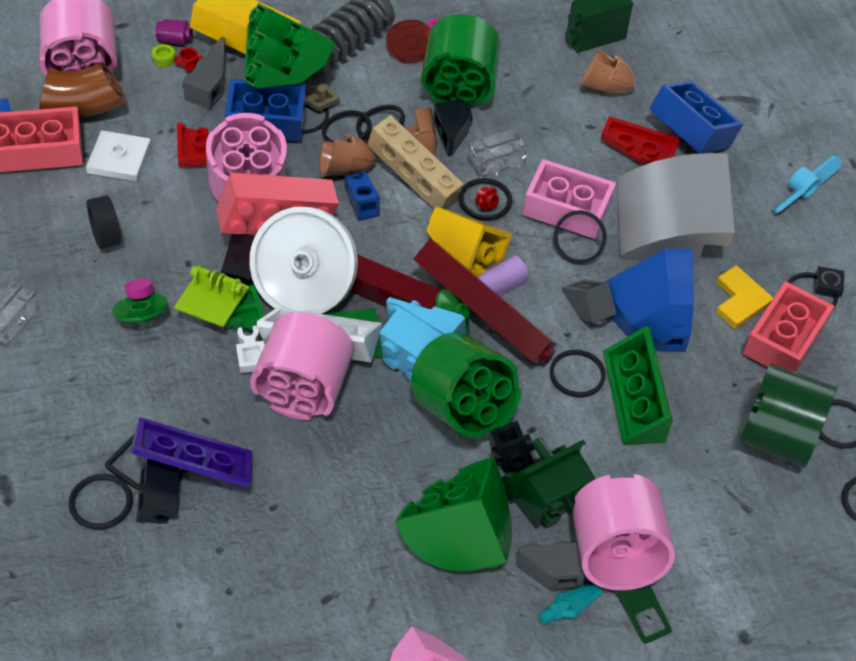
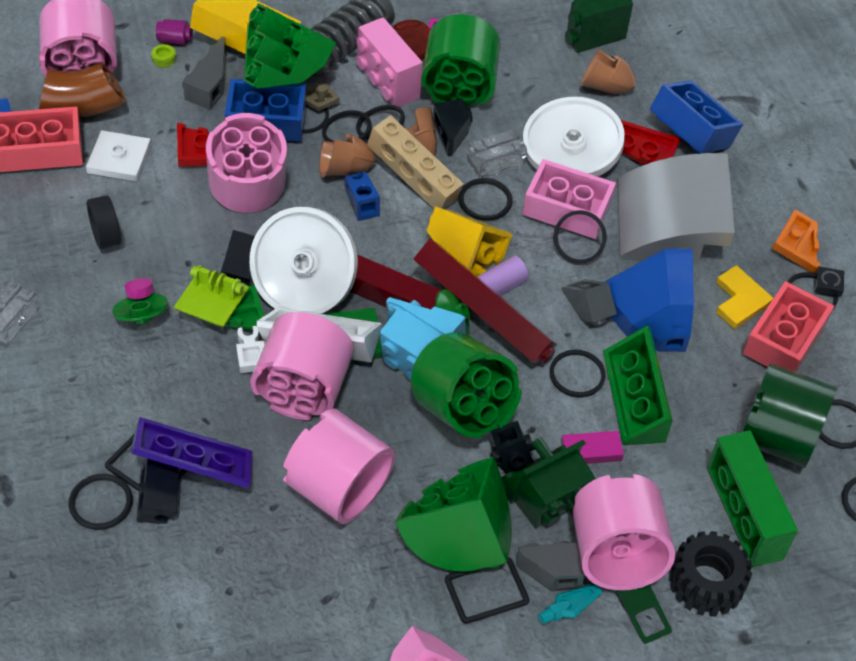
(188, 58): red plate -> none
(254, 198): coral brick -> none
(338, 466): none -> bright pink brick
(389, 62): none -> bright pink brick
(466, 620): none -> black piece
(487, 198): red plate -> none
(575, 135): none -> white dish
(599, 446): none -> dark pink tile
(704, 593): none -> black tyre
(751, 498): none -> green brick
(799, 241): none -> orange wing
(807, 182): medium azure piece -> none

